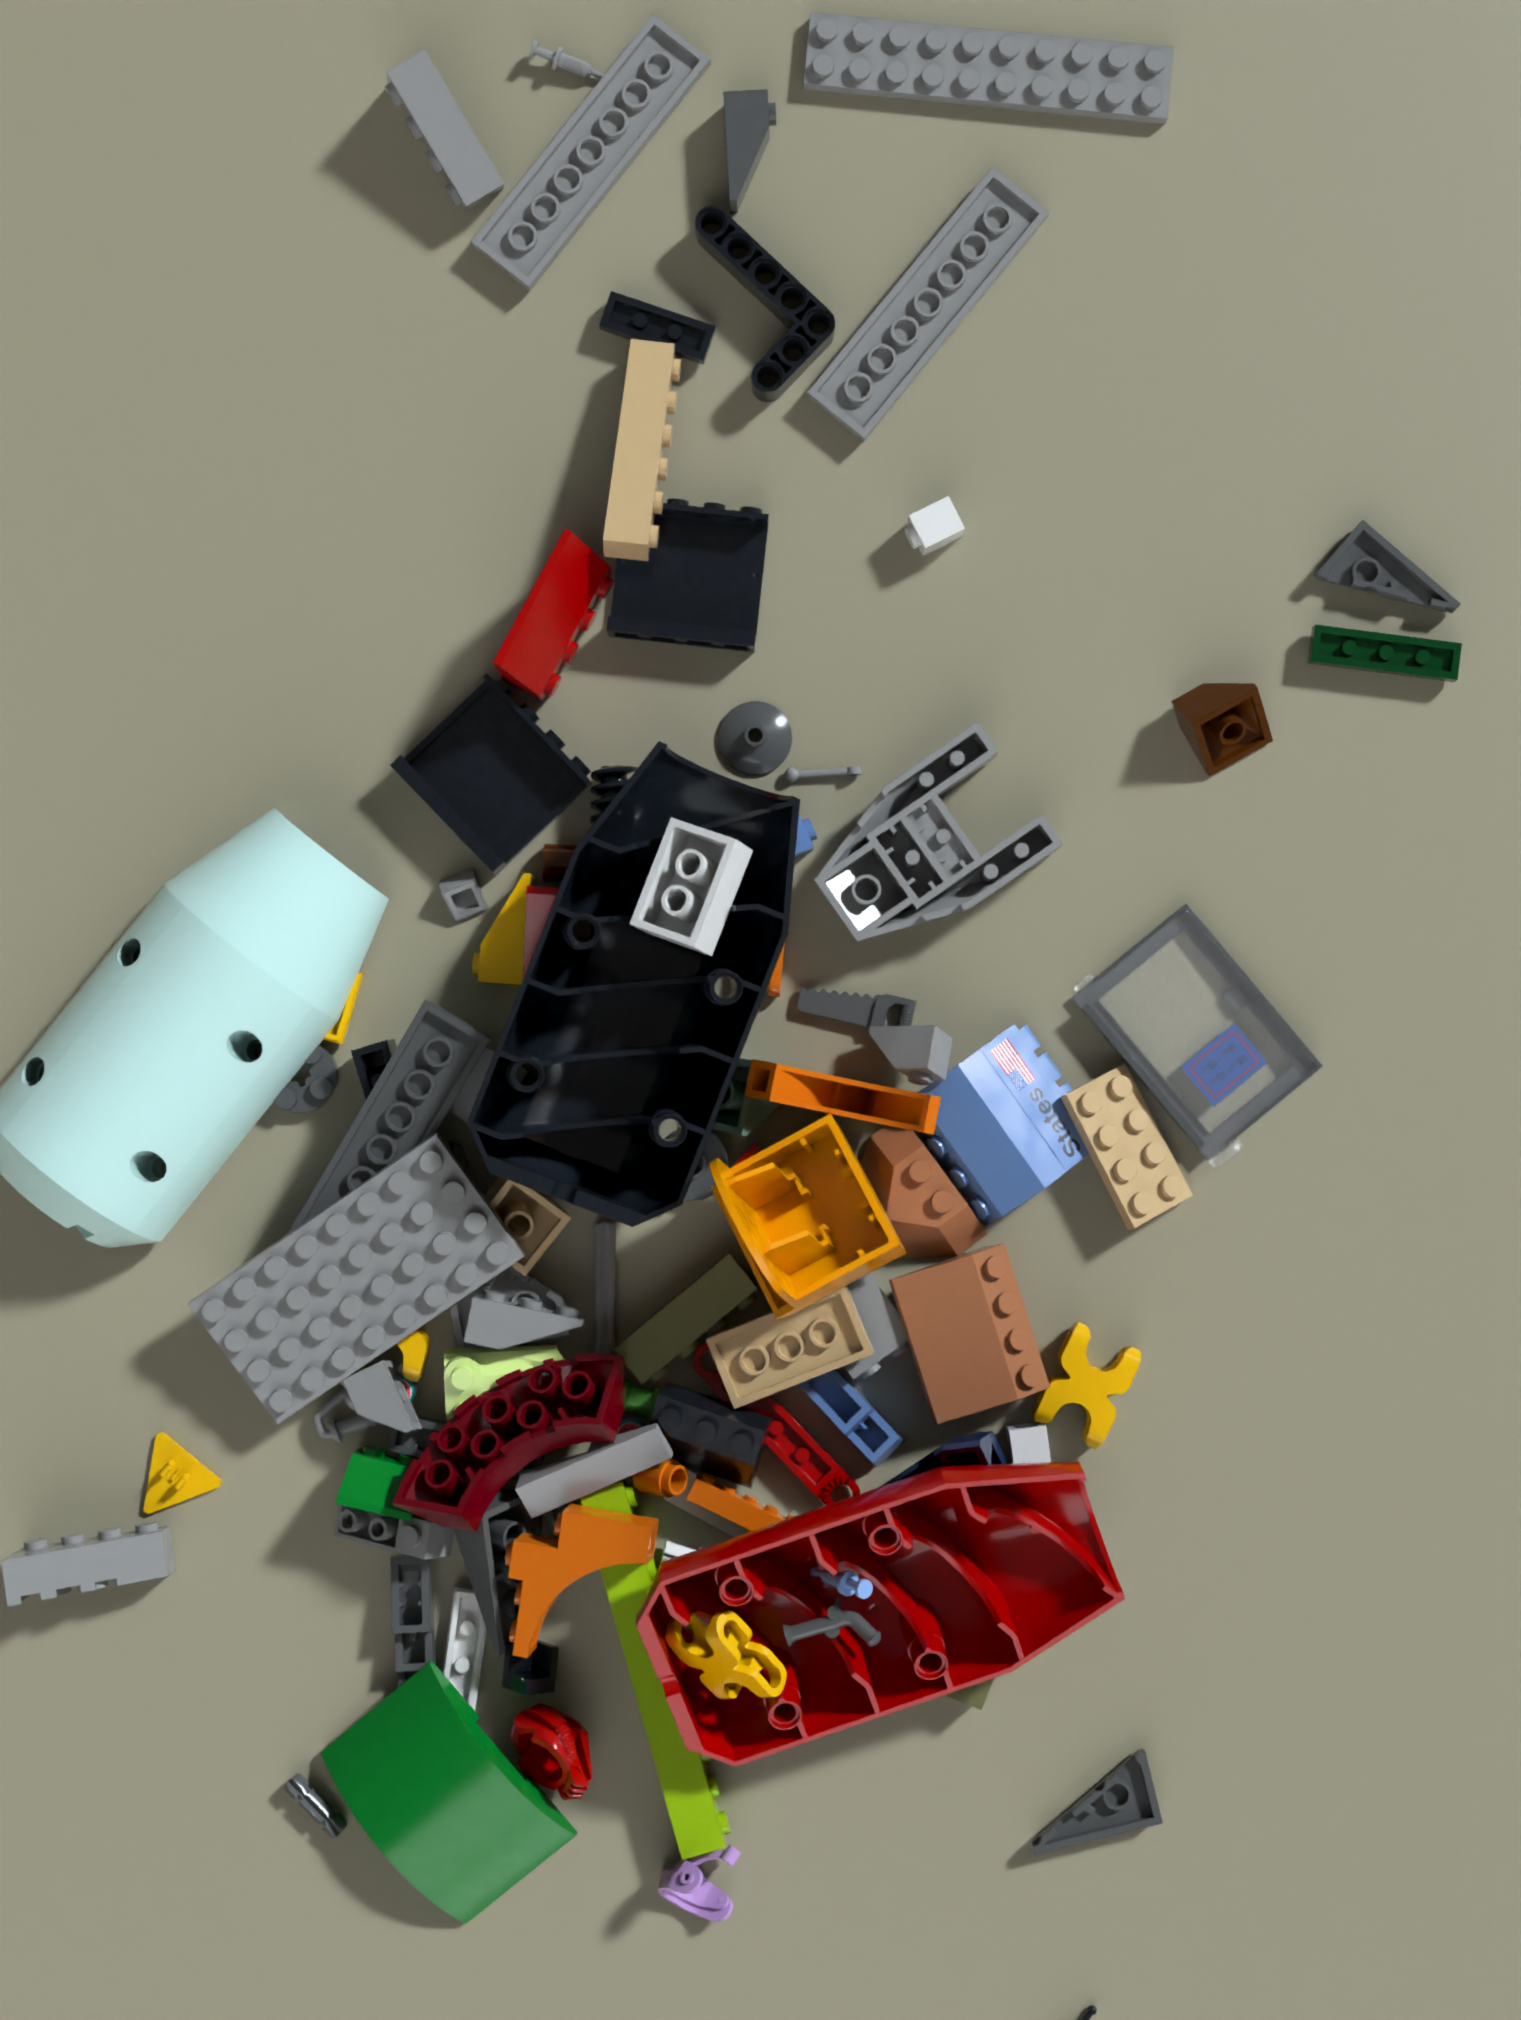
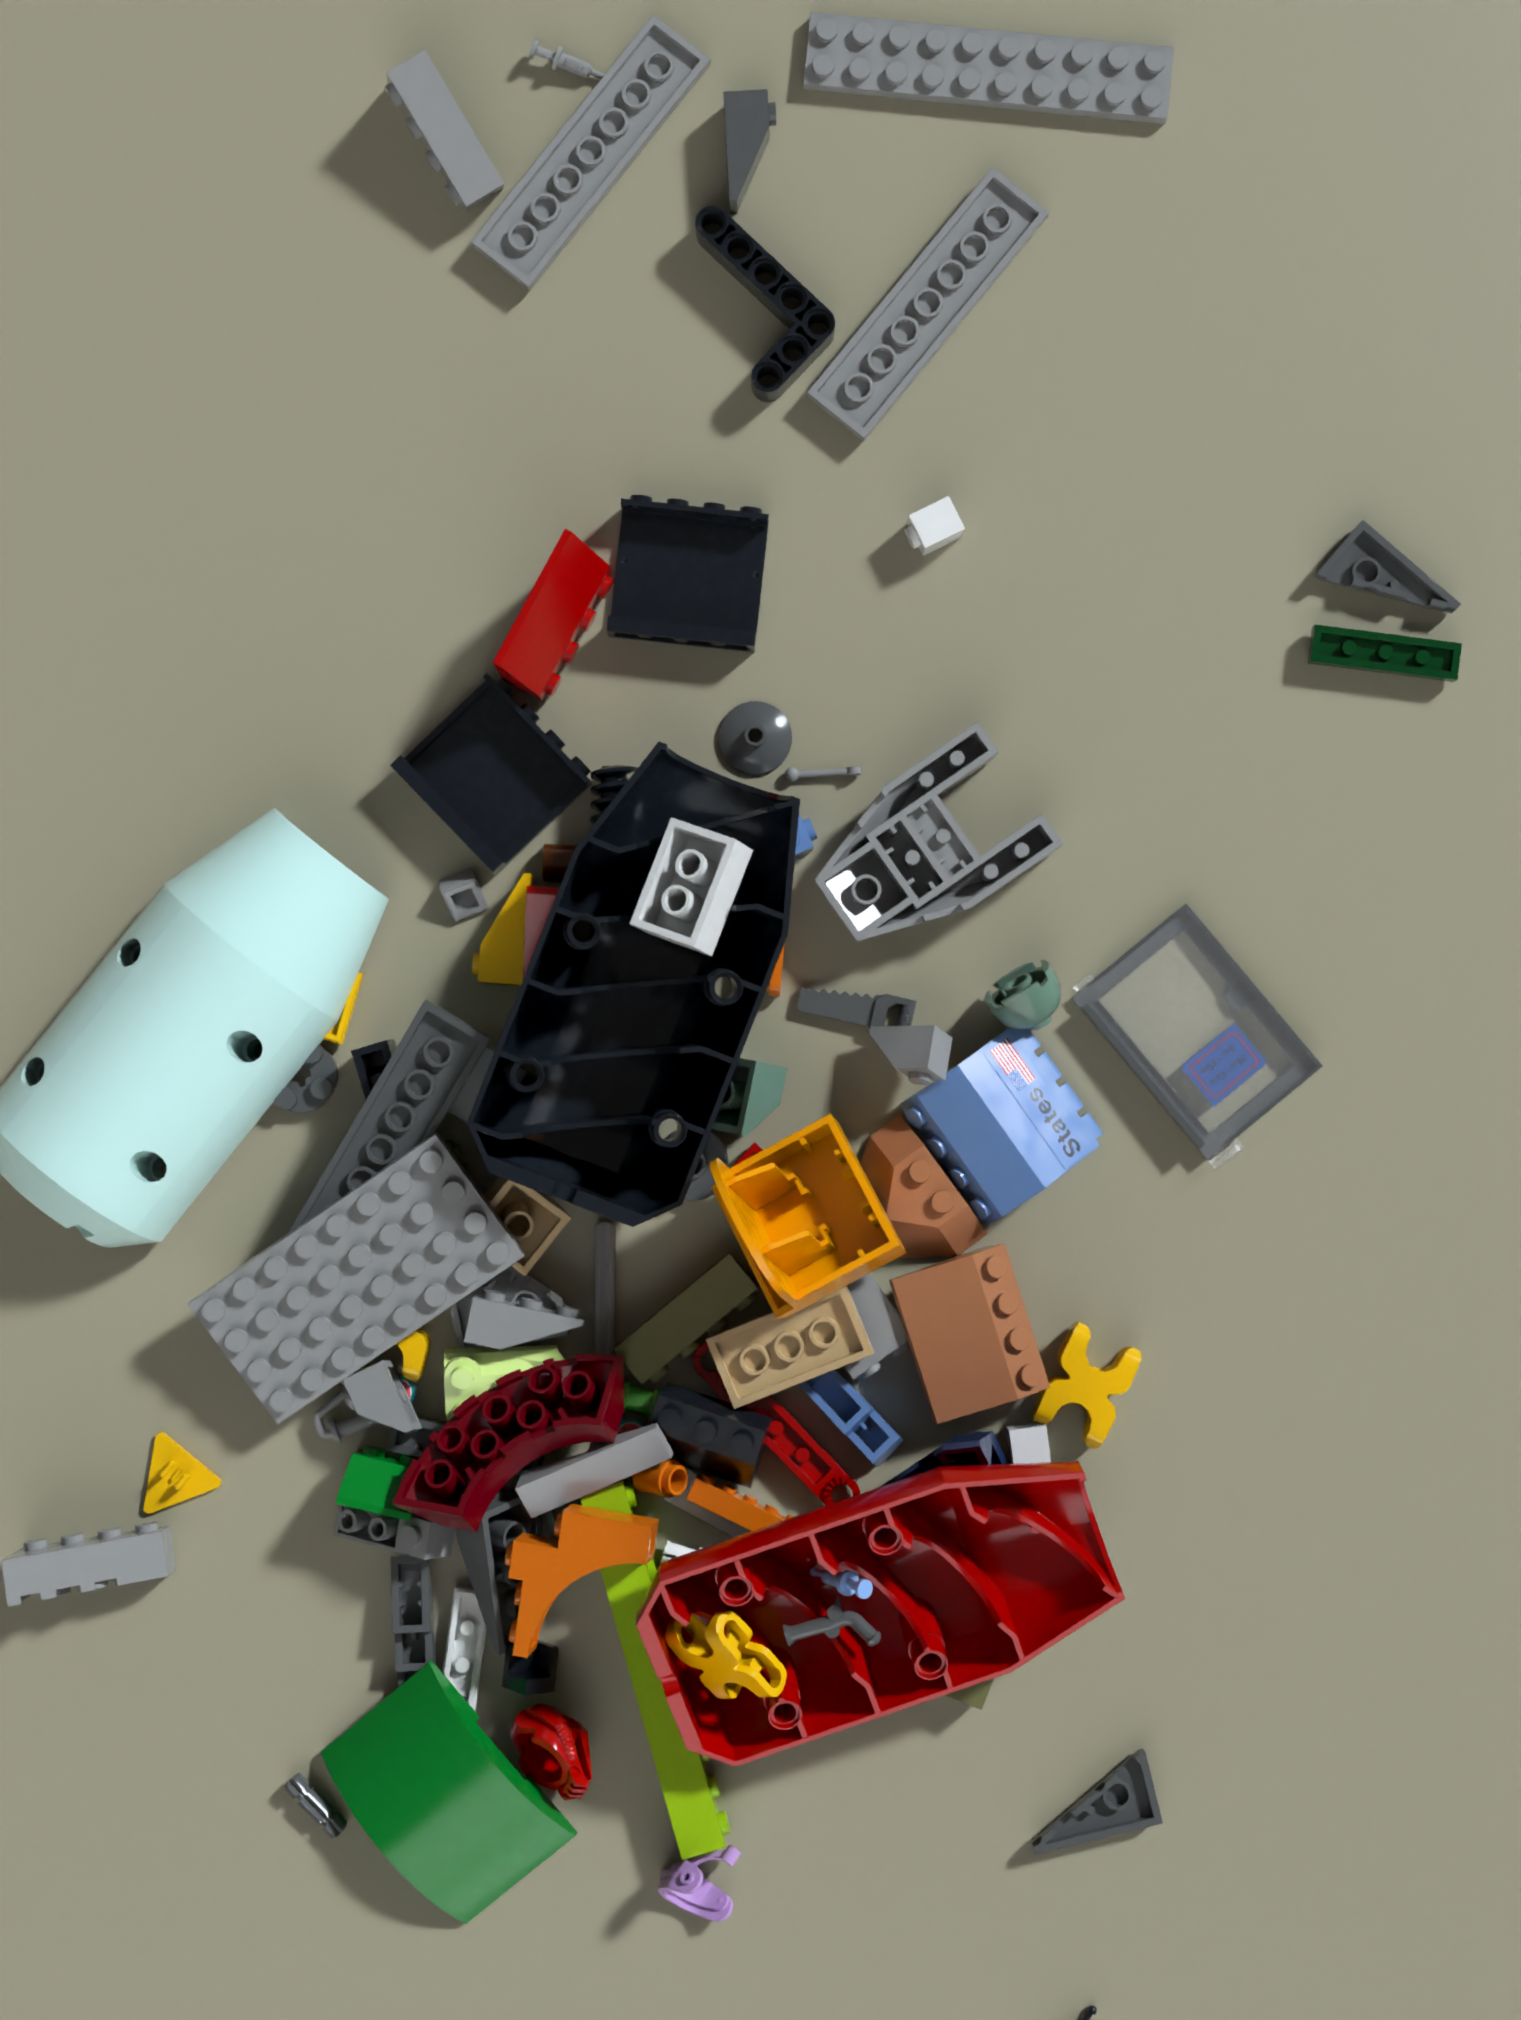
(639, 450): tan brick -> none
(648, 322): black plate -> none
(842, 1096): orange arch -> none
(1026, 997): none -> sand green cylinder
(1126, 1146): tan plate -> none
(1222, 723): reddish brown slope -> none

